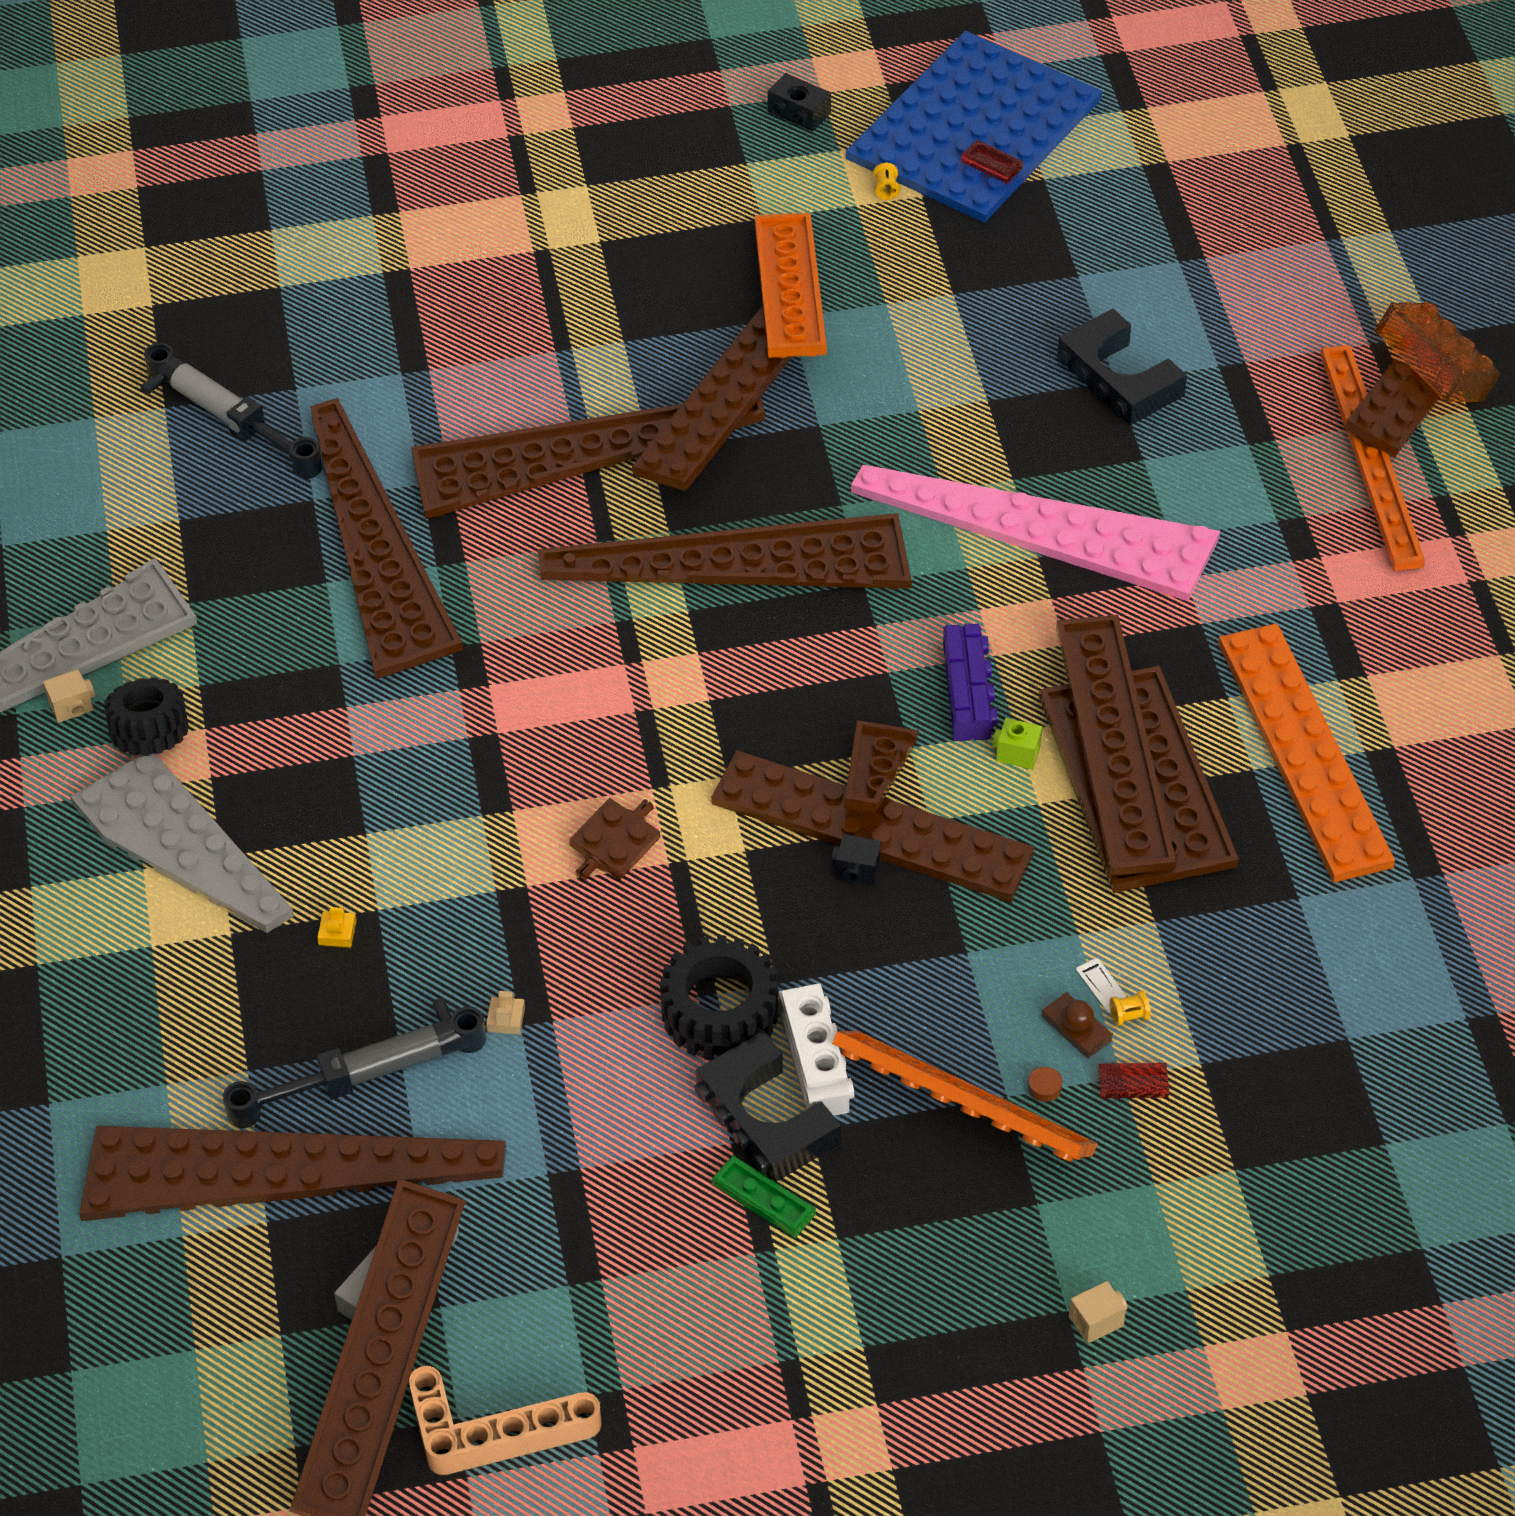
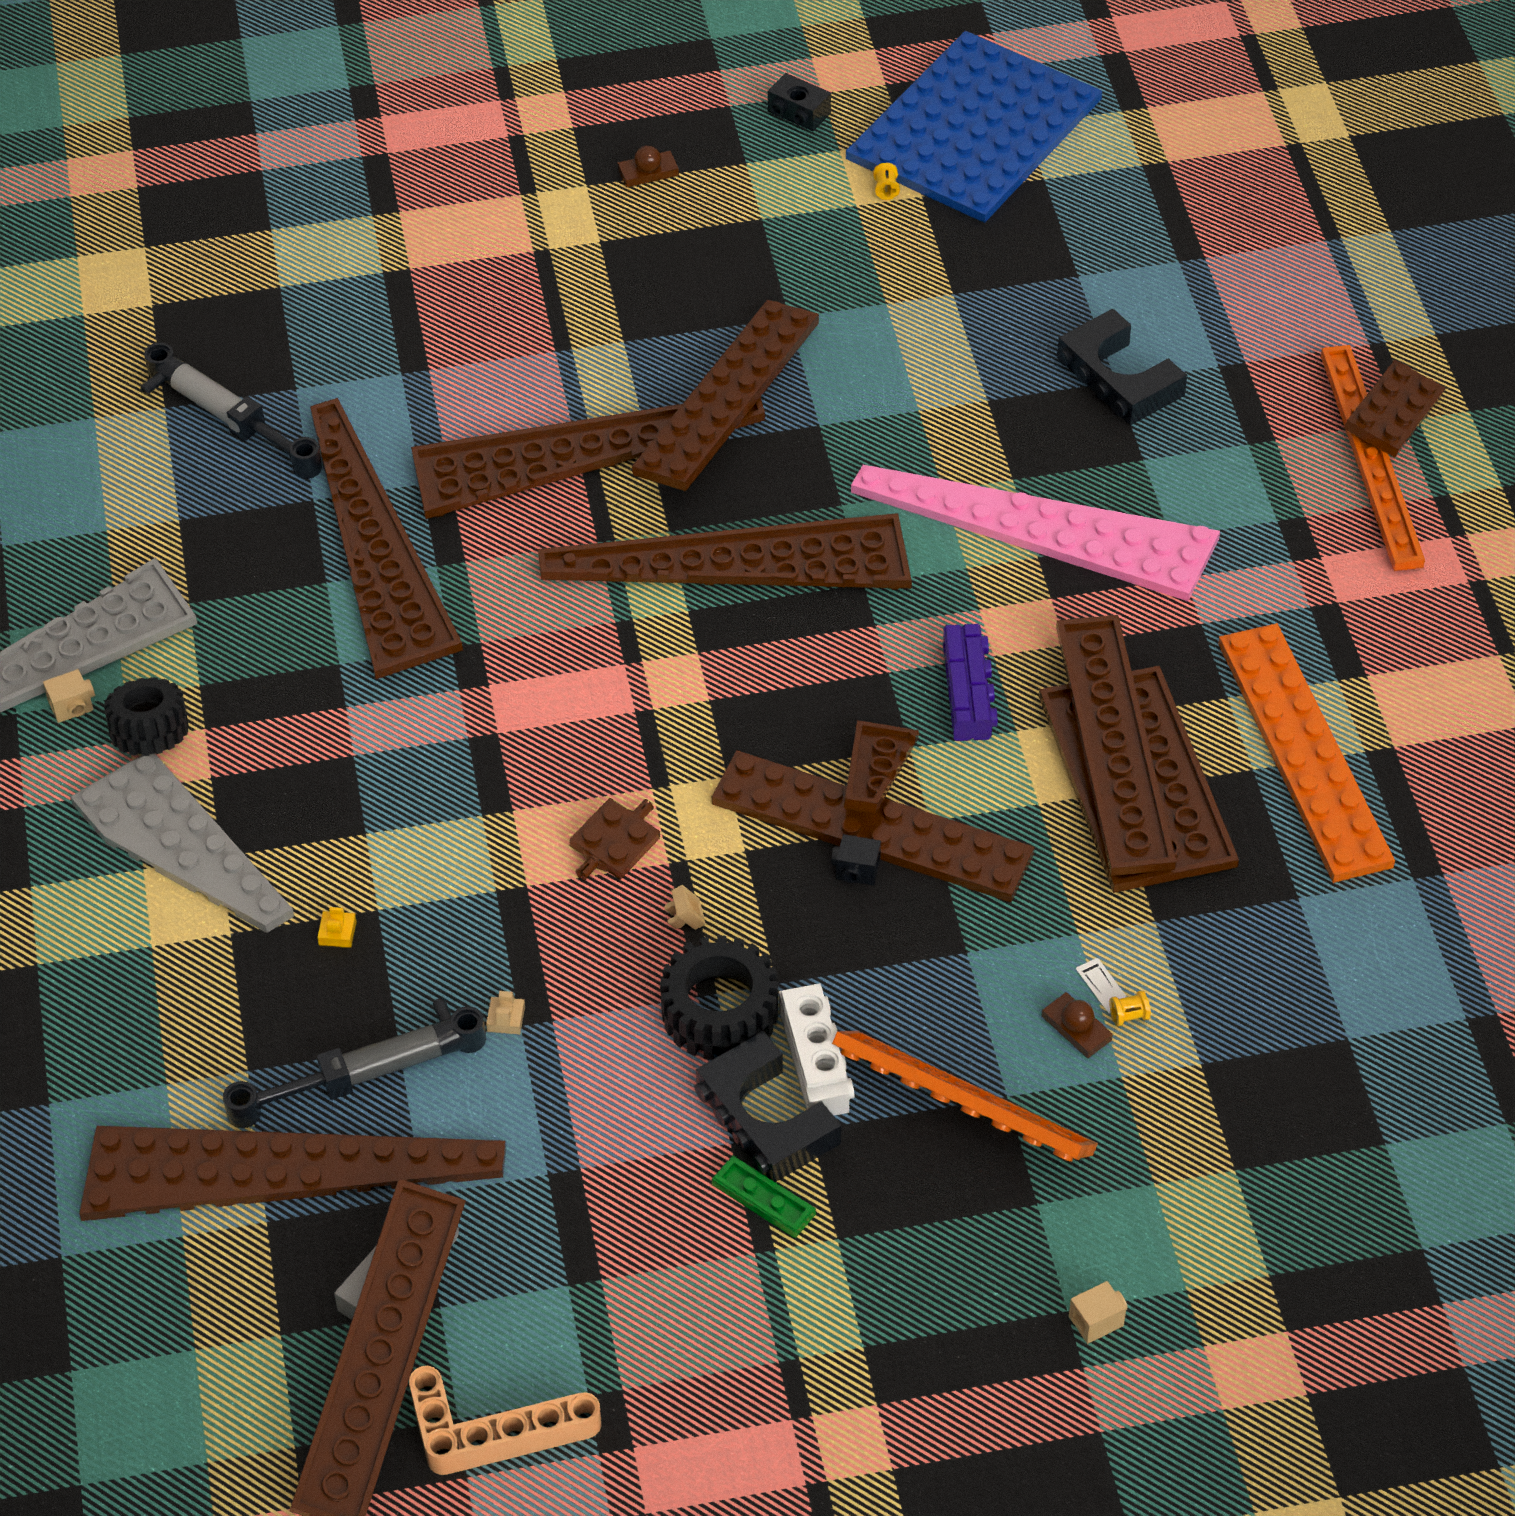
(648, 166): none -> reddish brown tile
(687, 909): none -> tan tile
(790, 285): orange plate -> none
(992, 161): clear red tile -> none
(1018, 743): lime brick -> none
(1045, 1084): dark orange tile -> none
(1133, 1080): clear red tile -> none
(1437, 352): clear orange brick -> none

